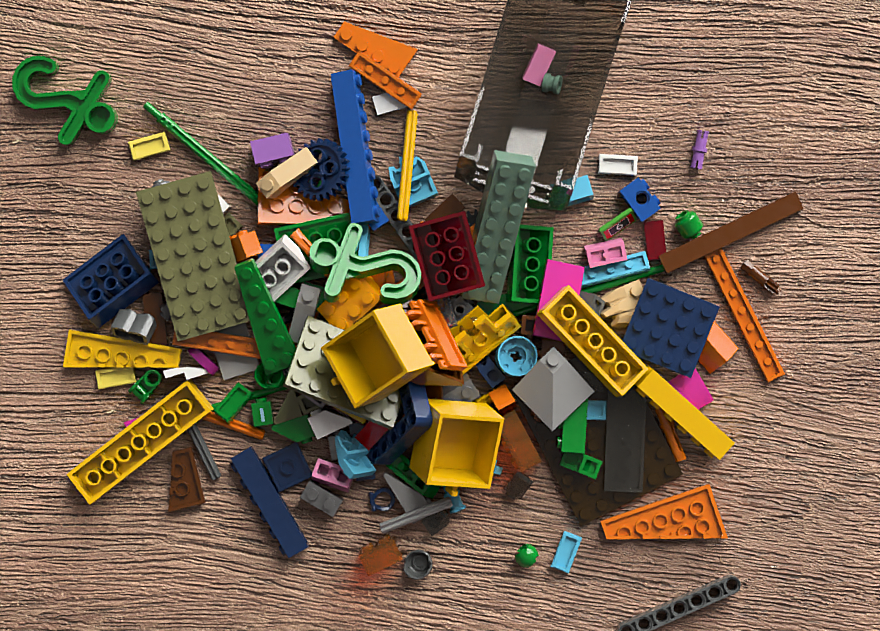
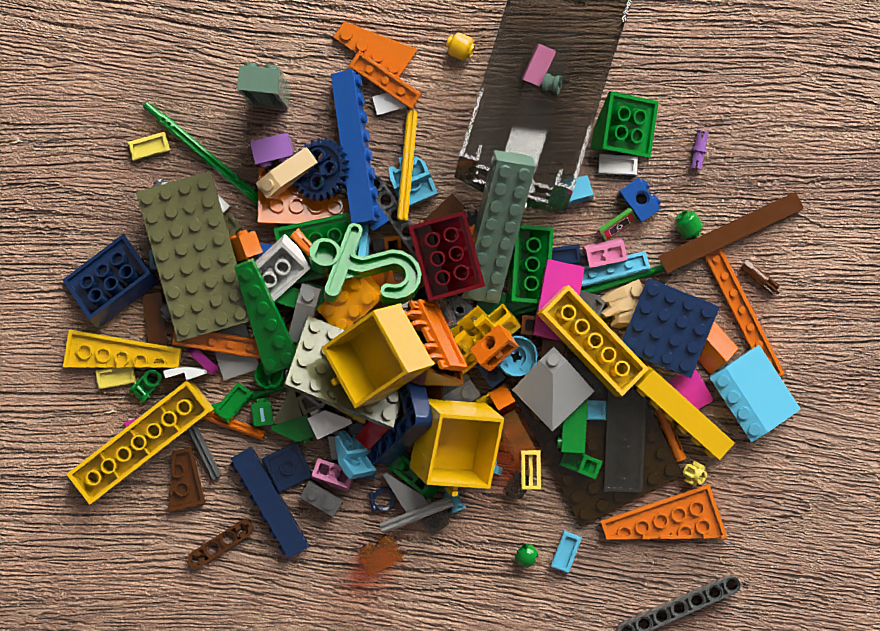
(82, 104): green piece -> none
(133, 326): dark grey brick -> none
(219, 542): none -> reddish brown beam
(263, 85): none -> sand green brick
(386, 243): none -> reddish brown brick
(417, 564): dark grey hair -> none
(460, 46): none -> yellow head
(494, 347): none -> orange brick
(530, 453): none -> light yellow tile
(567, 254): none -> dark blue tile
(625, 125): none -> green slope
(654, 239): dark red tile -> none
(694, 473): none -> light yellow gear
(755, 393): none -> medium azure slope

